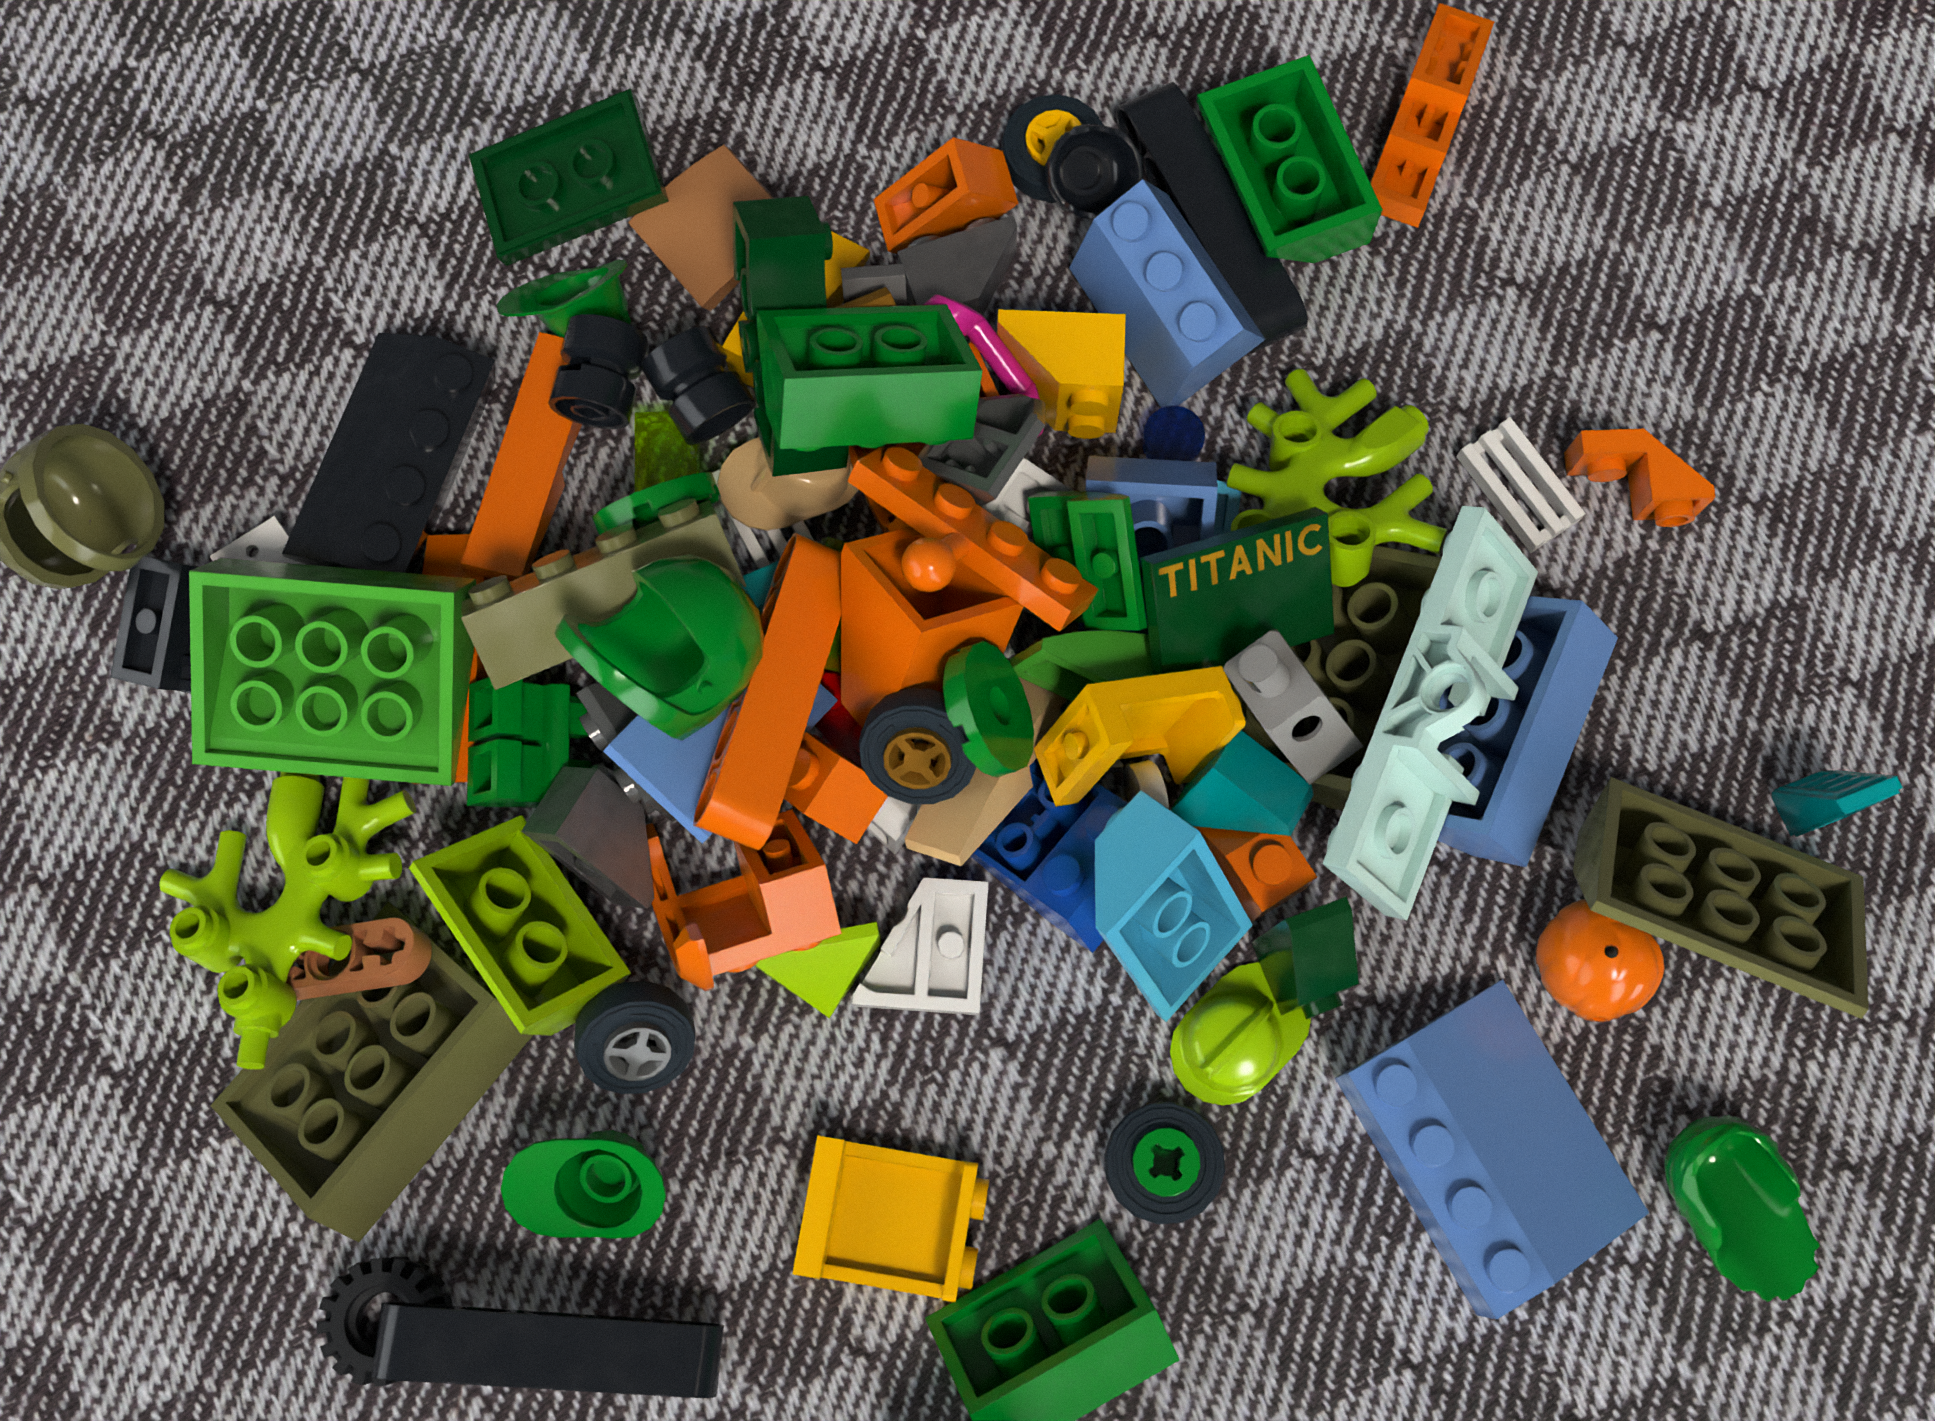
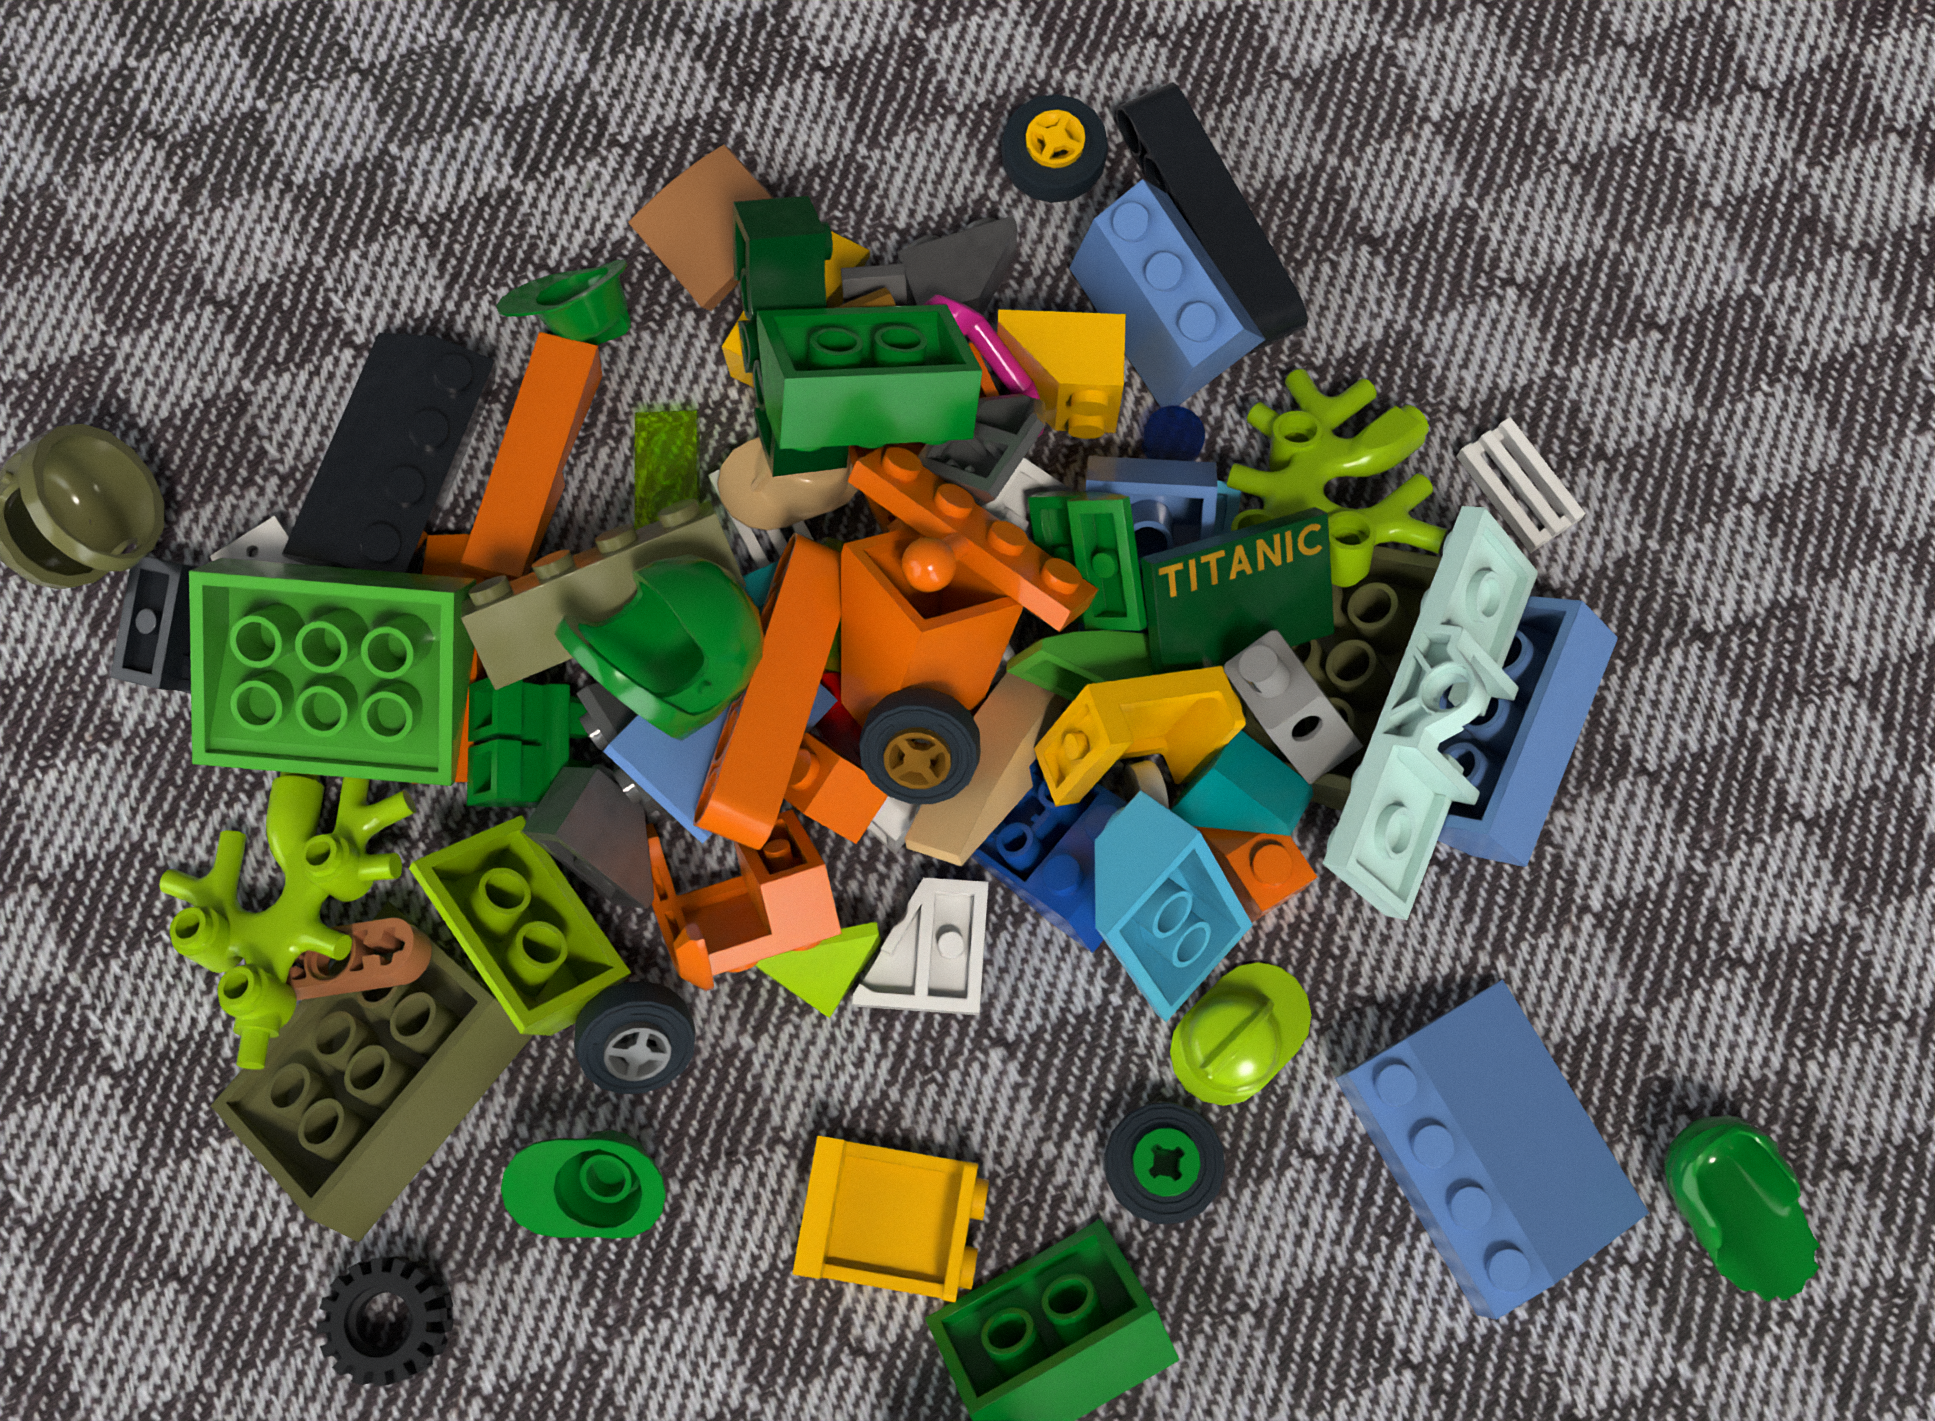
(547, 1350): black beam -> none
(568, 177): dark green tile -> none
(600, 363): black wheel -> none
(644, 505): green tile -> none
(693, 377): black wheel -> none
(946, 194): orange slope -> none
(992, 707): green tile -> none
(1092, 169): black hair -> none
(1292, 163): green slope -> none
(1310, 959): dark green slope -> none
(1429, 113): orange slope -> none
(1586, 979): orange piece -> none
(1658, 480): orange slope -> none
(1726, 894): olive slope -> none
(1830, 797): teal slope -> none

